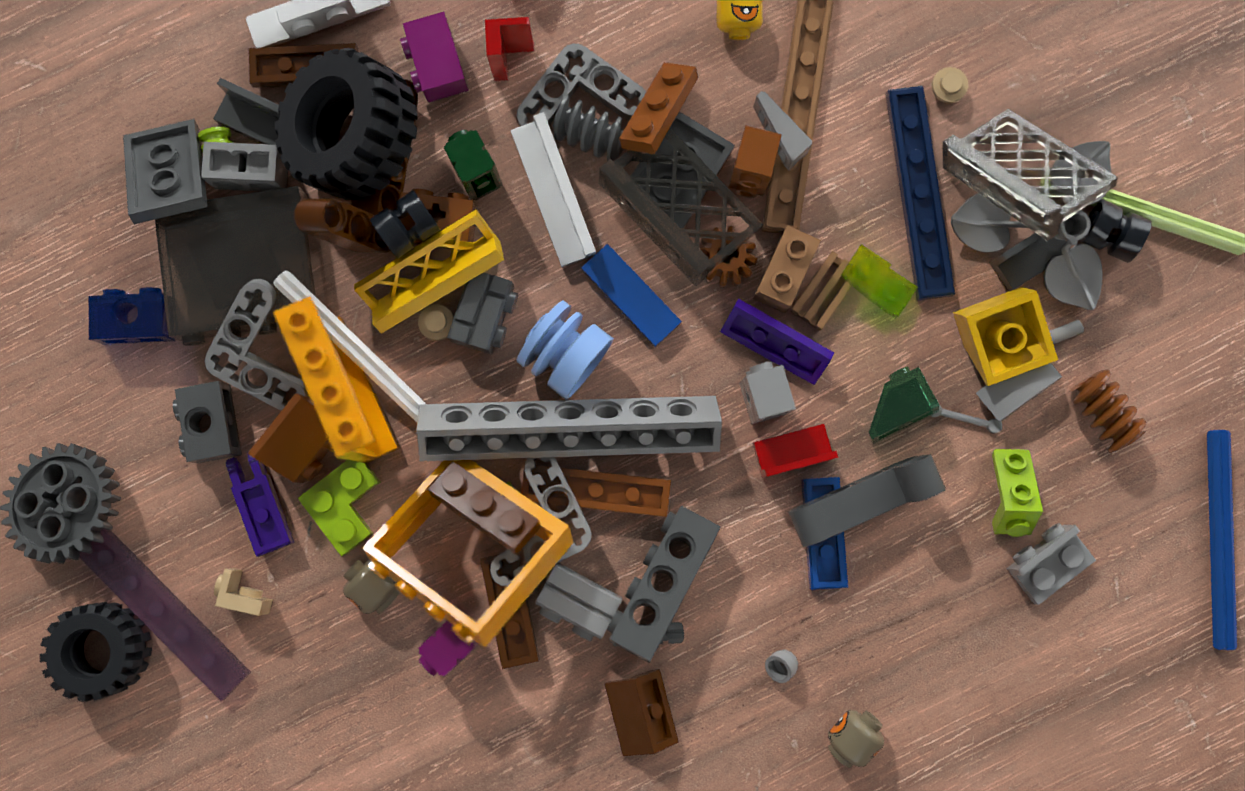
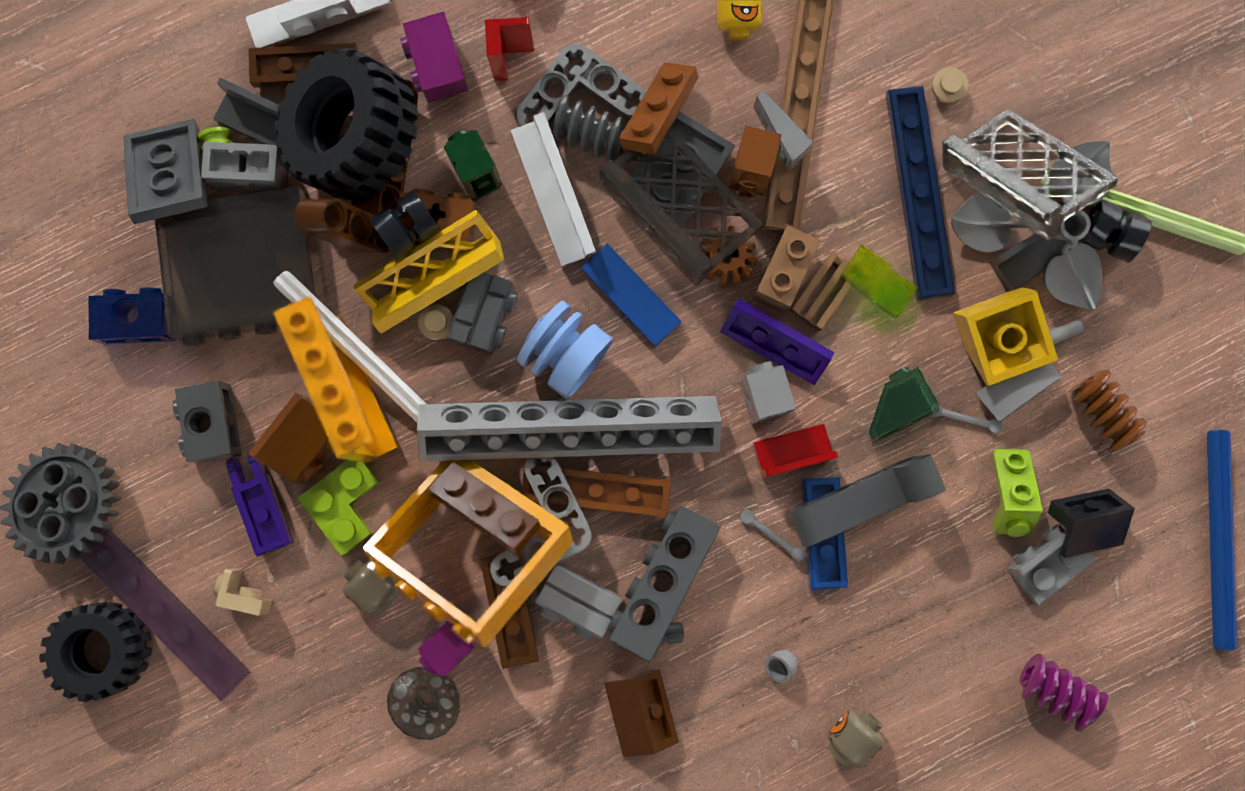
(239, 348): light grey beam -> none
(414, 715): none -> clear smoke dish
(748, 517): none -> light grey hinge
(1062, 692): none -> magenta piece
(1092, 521): none -> black panel

